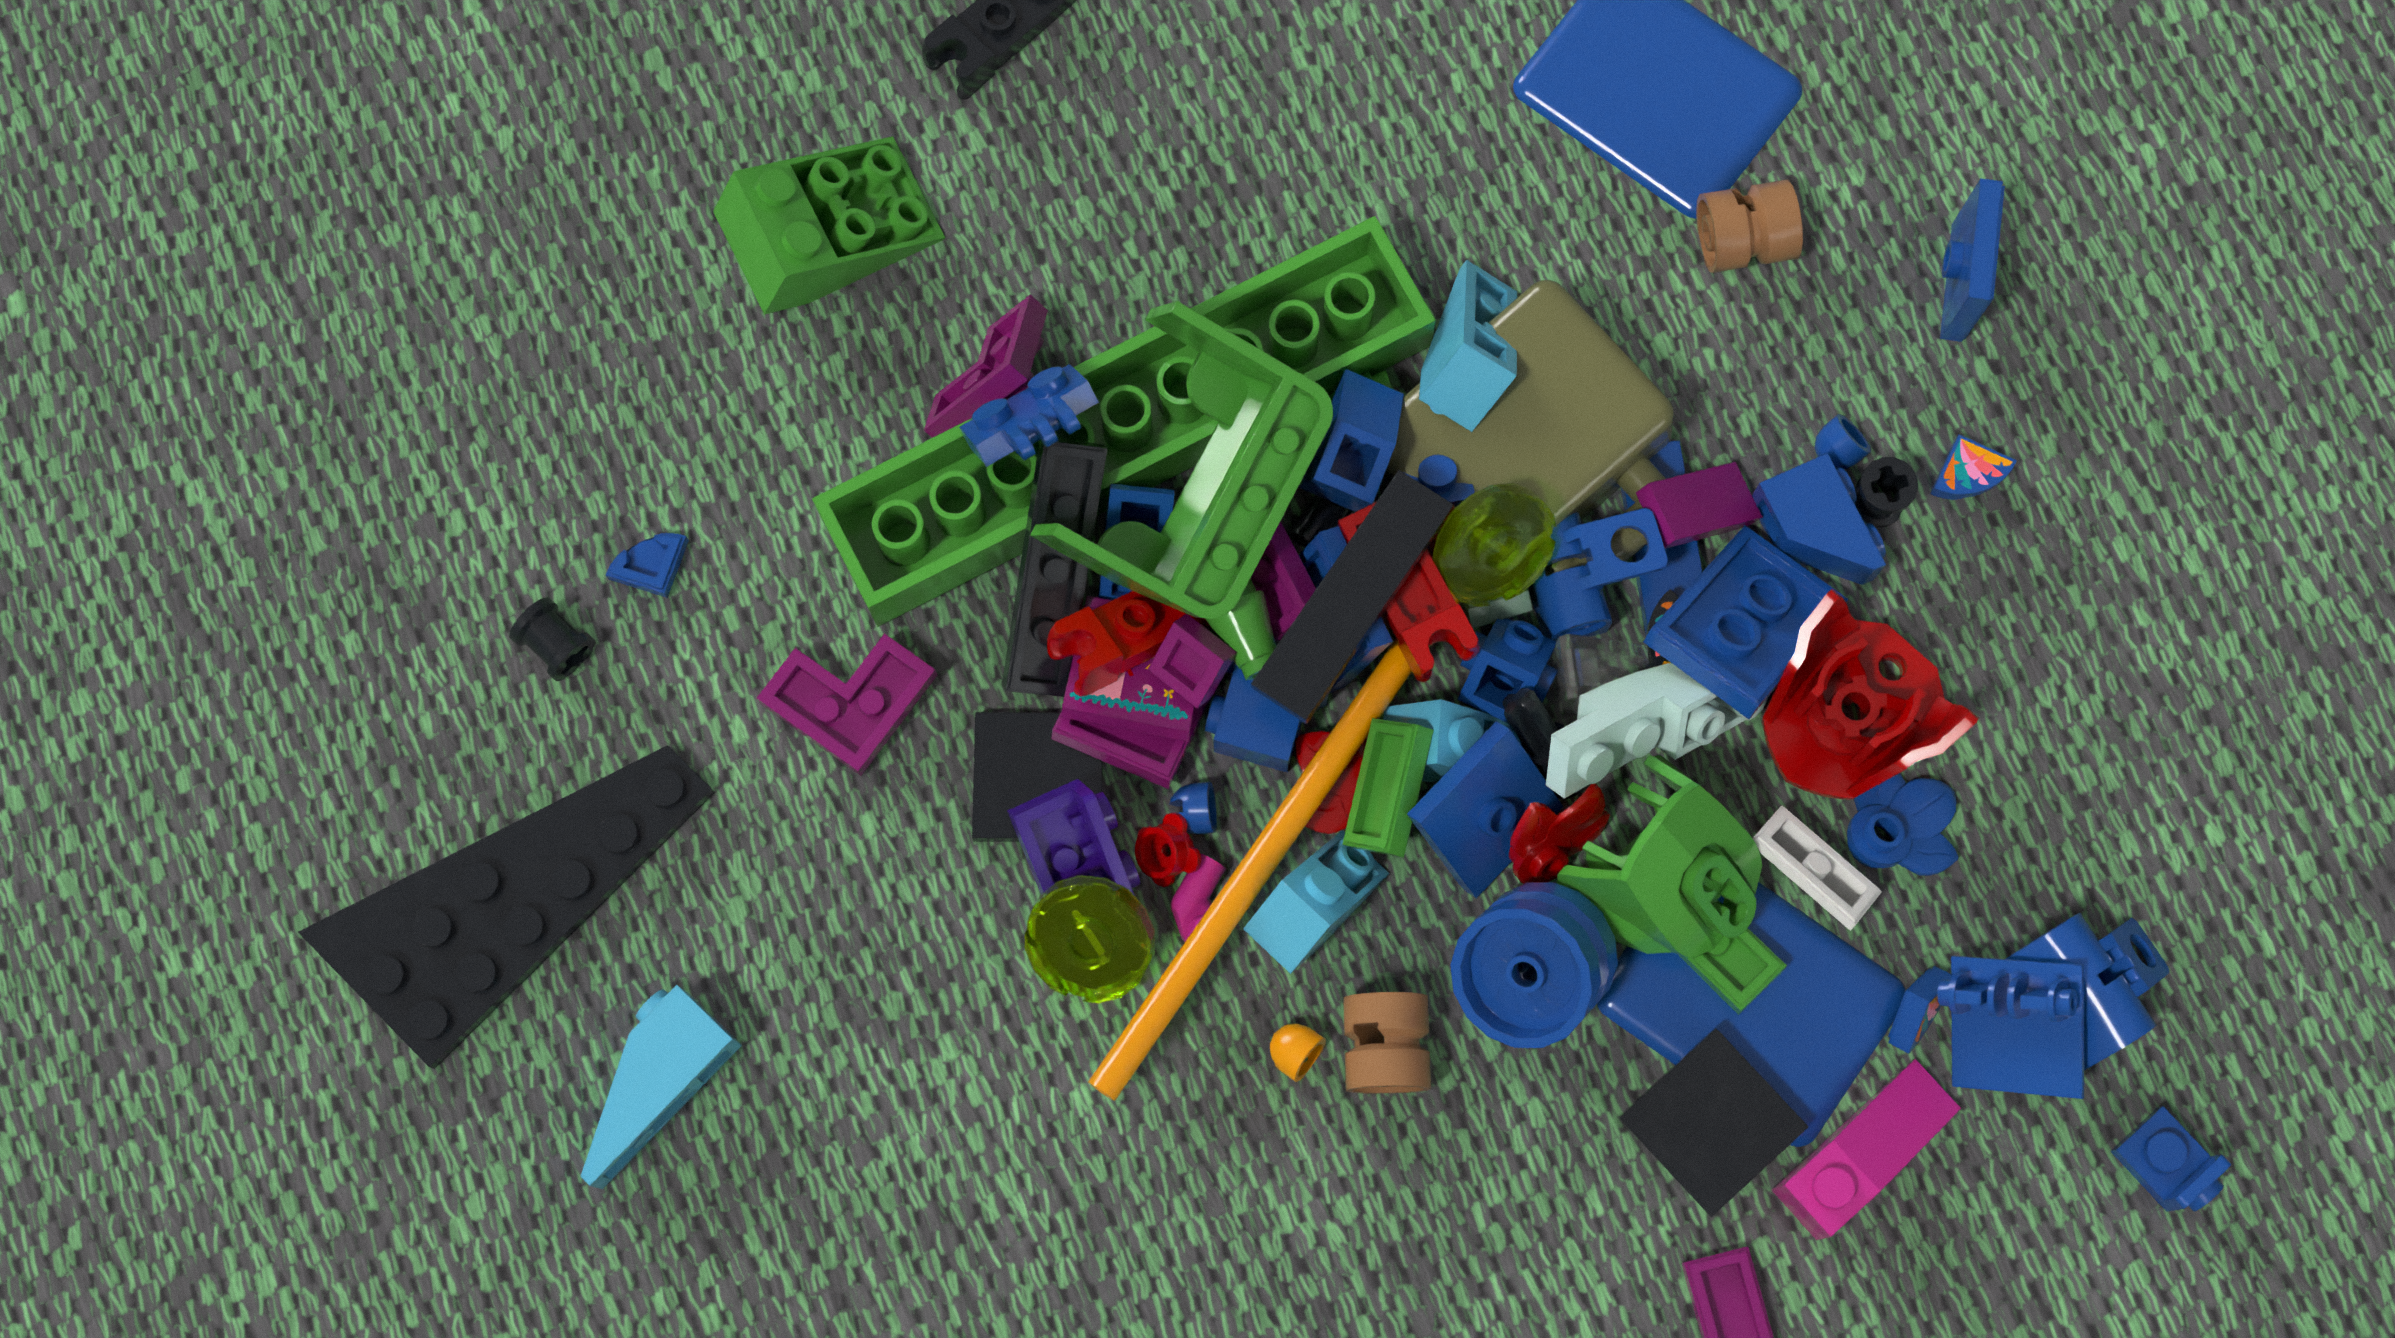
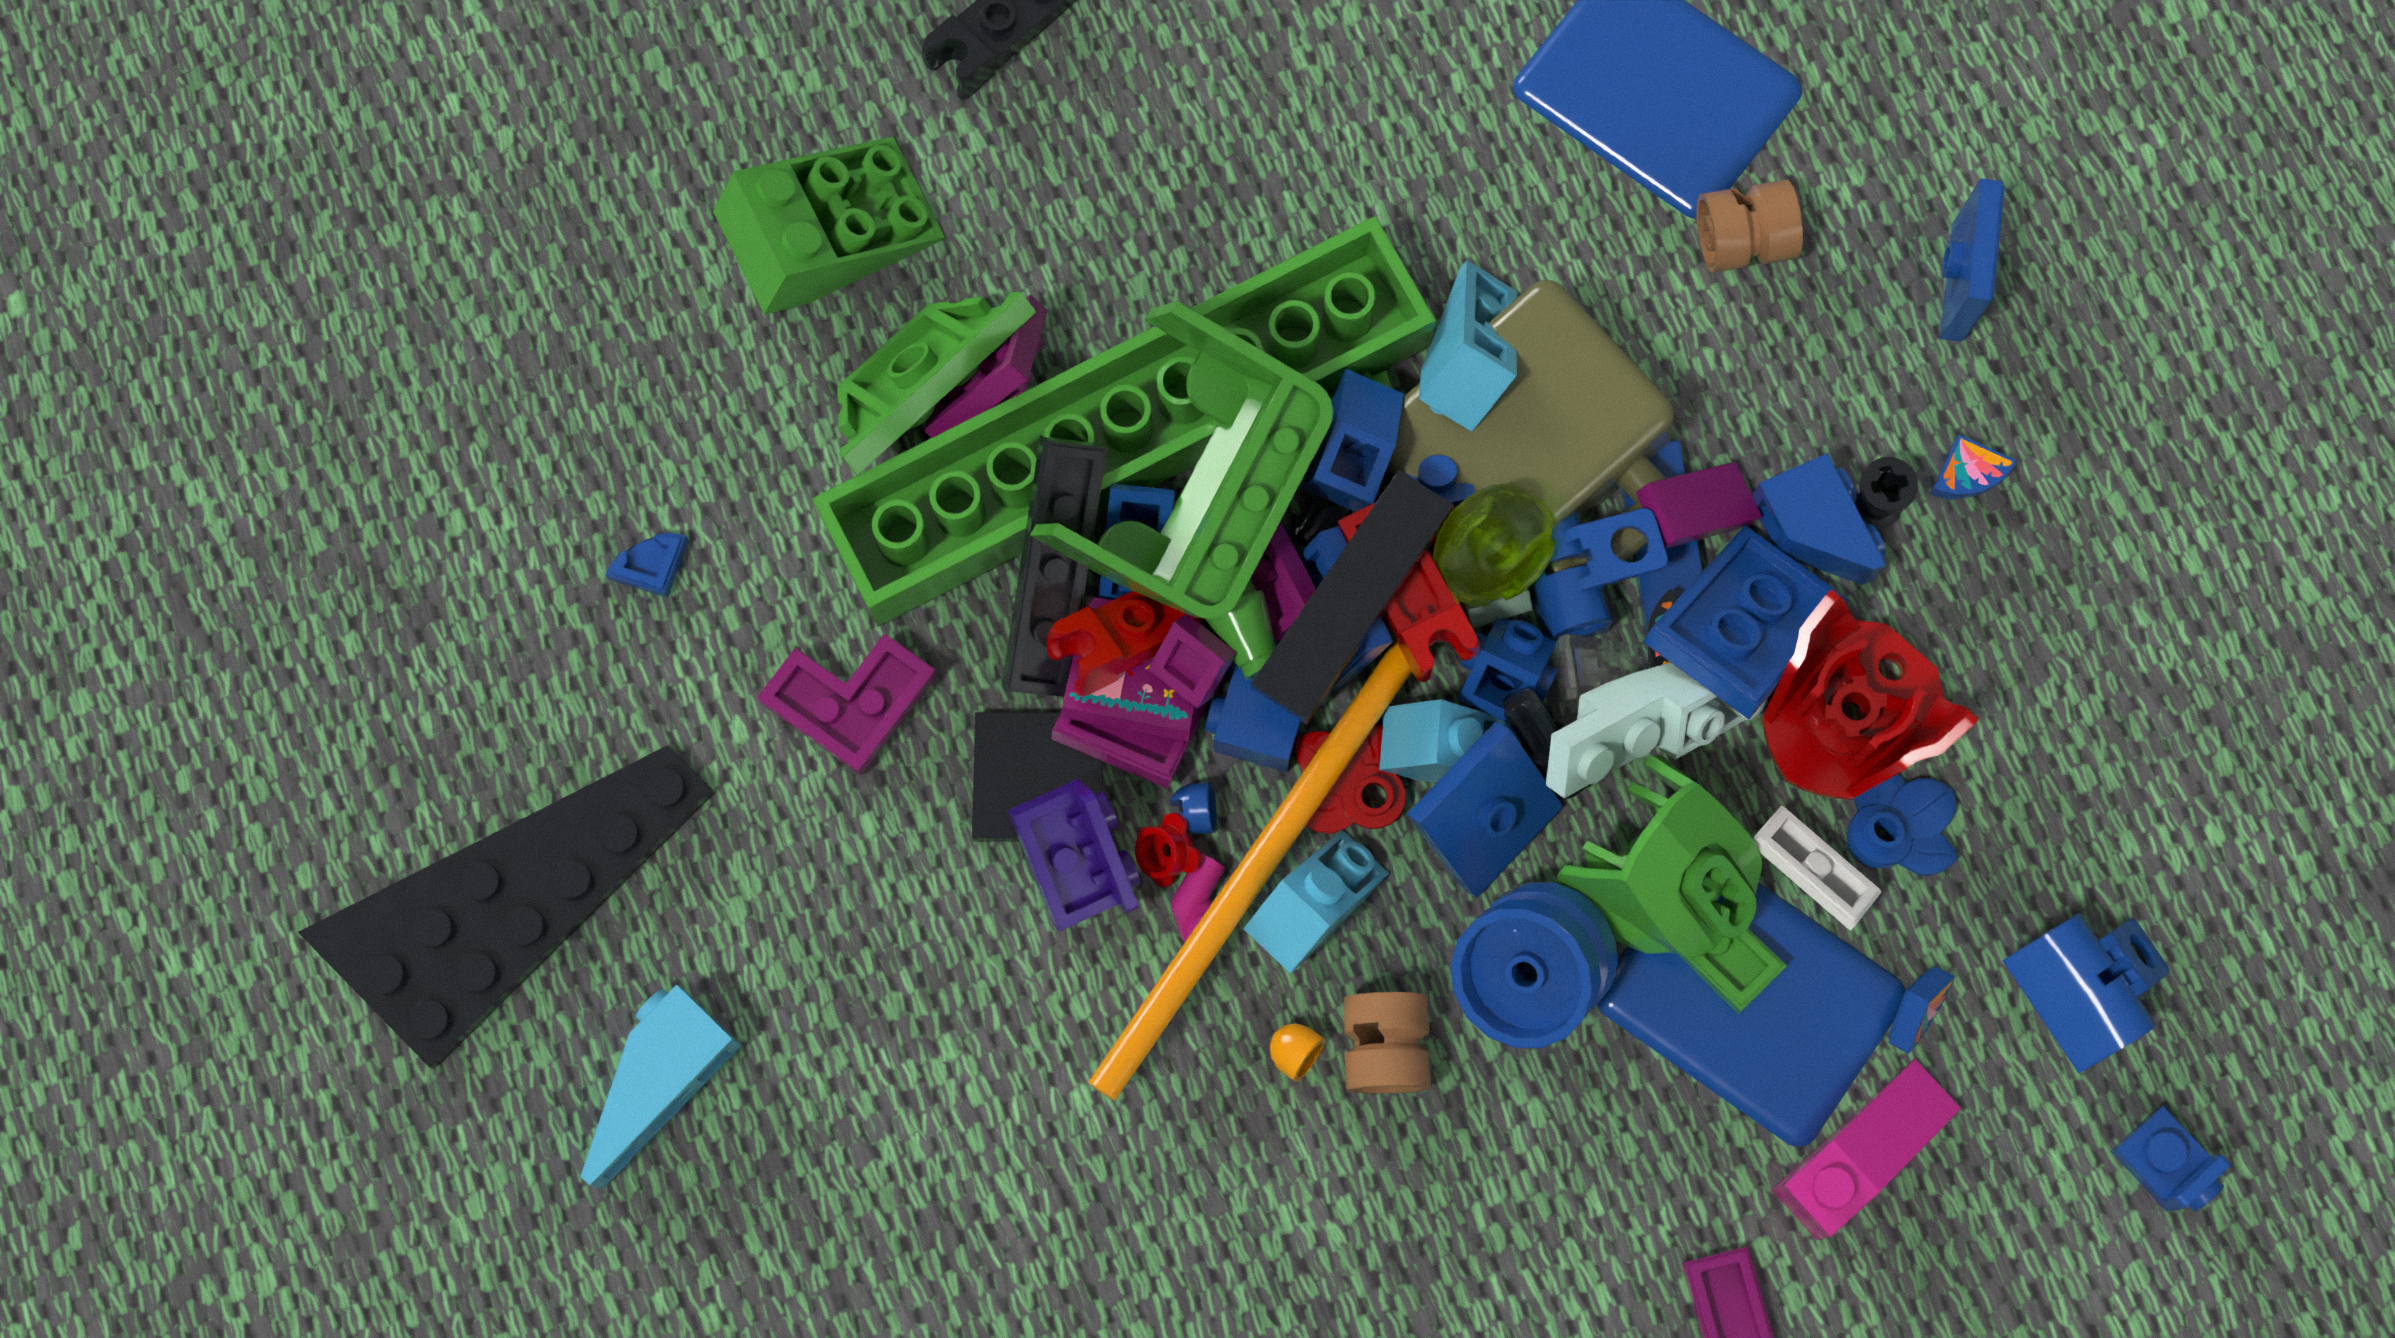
(552, 638): black bush -> none
(918, 368): none -> bright green wing
(1029, 416): blue hinge -> none
(1090, 938): clear neon green tile -> none
(1387, 787): bright green tile -> none
(1547, 840): red plate -> none
(1713, 1122): black tile -> none
(1842, 442): blue hinge -> none
(2016, 1025): blue hinge -> none

